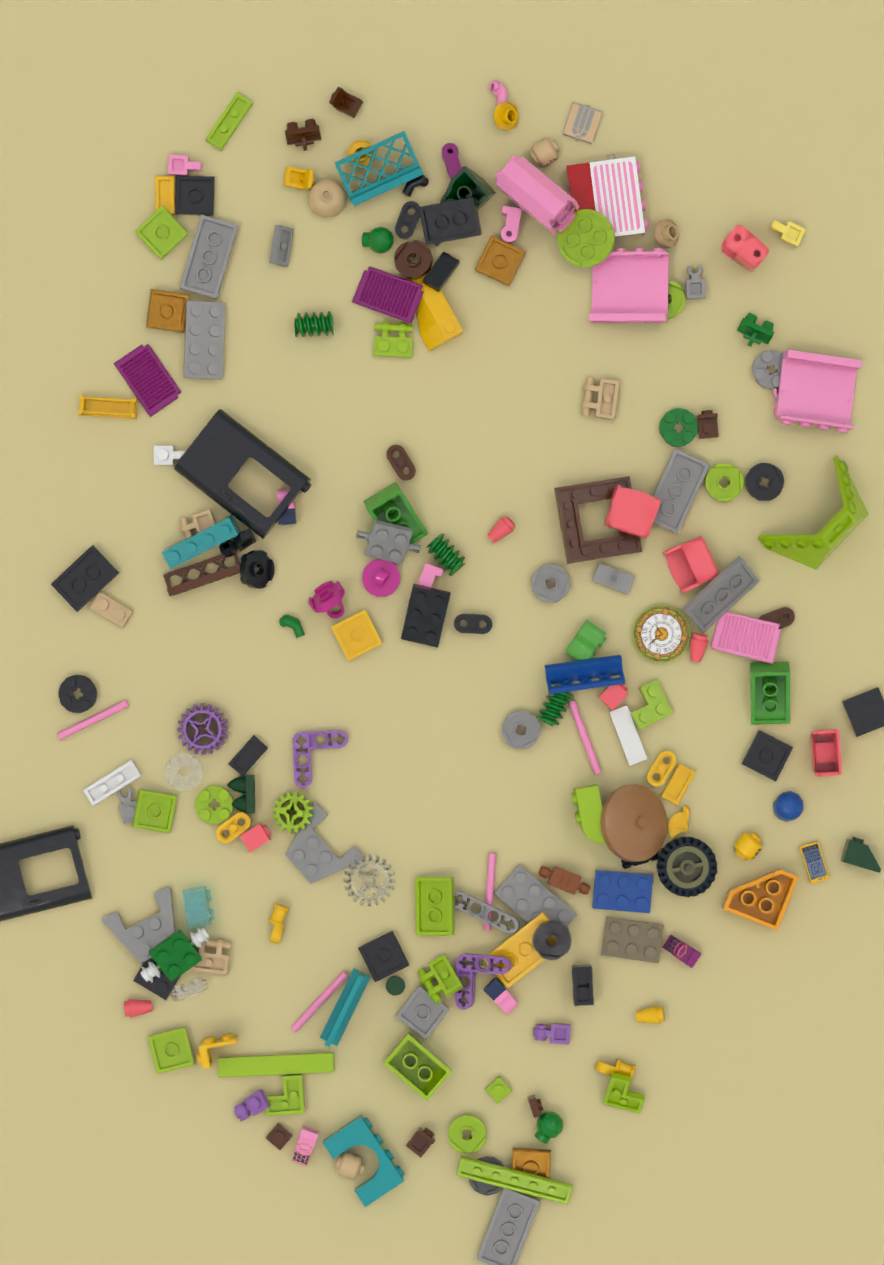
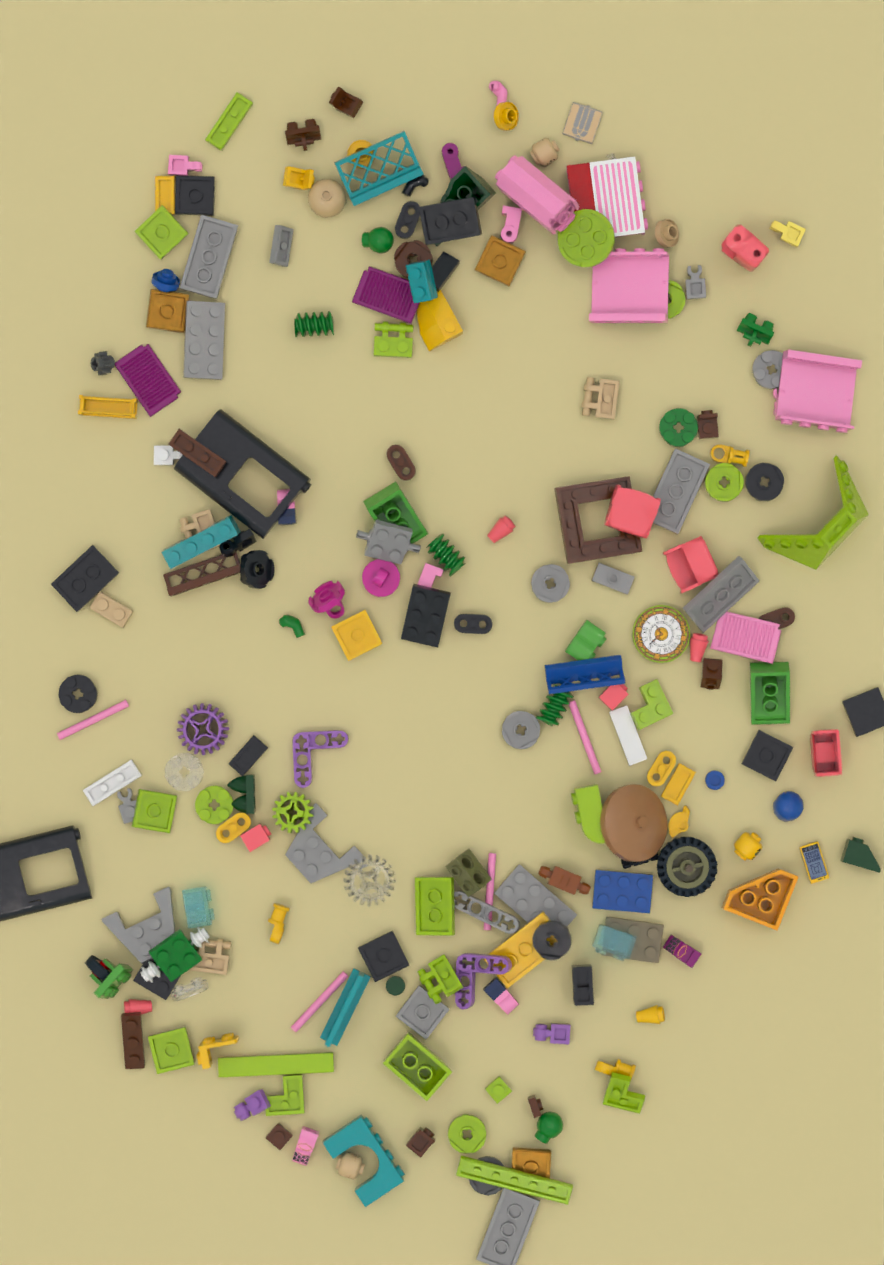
(102, 363): none -> dark grey gear
(108, 976): none -> bright green plate
(133, 1040): none -> reddish brown plate
(165, 280): none -> blue plate
(197, 453): none -> reddish brown plate
(421, 281): none -> teal brick
(468, 872): none -> olive brick
(614, 942): none -> clear light blue brick
(711, 673): none -> reddish brown bracket
(714, 780): none -> blue tile
(729, 455): none -> yellow connector

